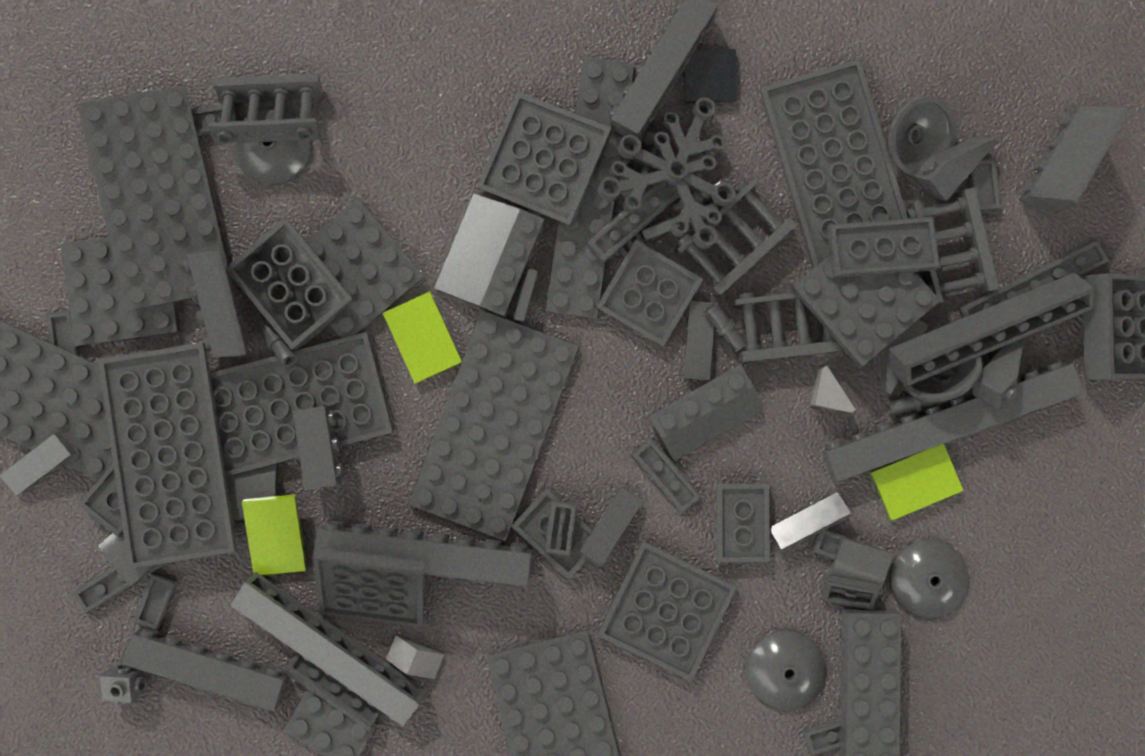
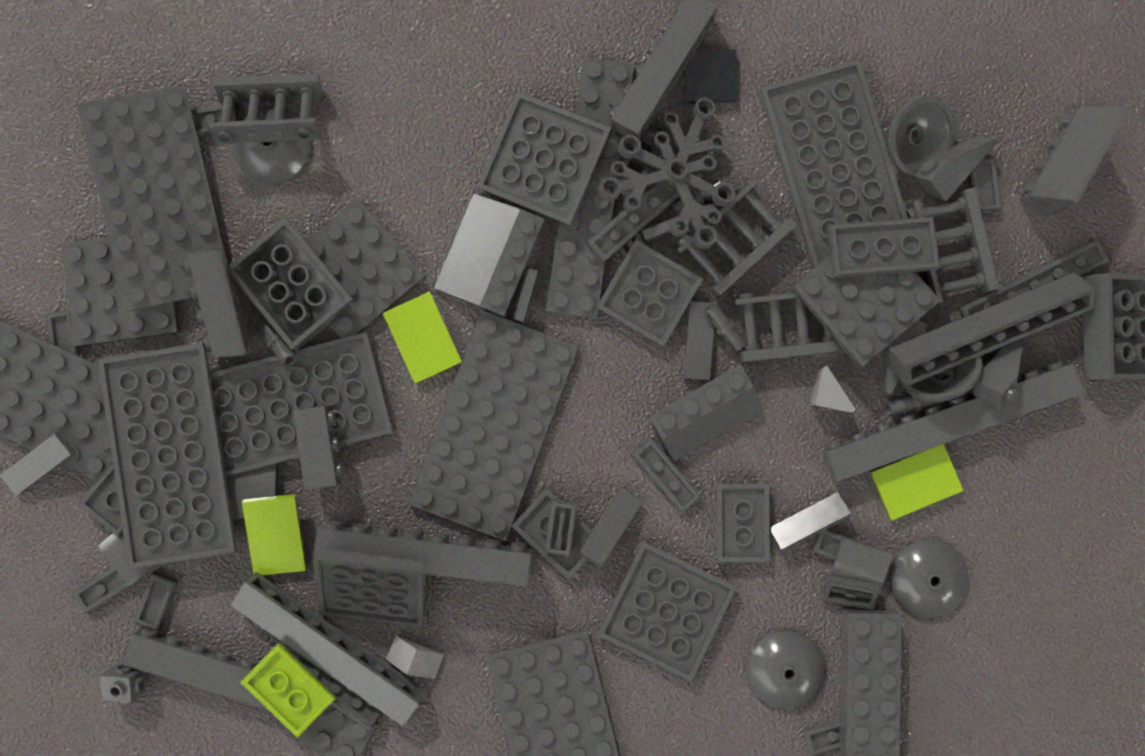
(288, 689): none -> lime tile

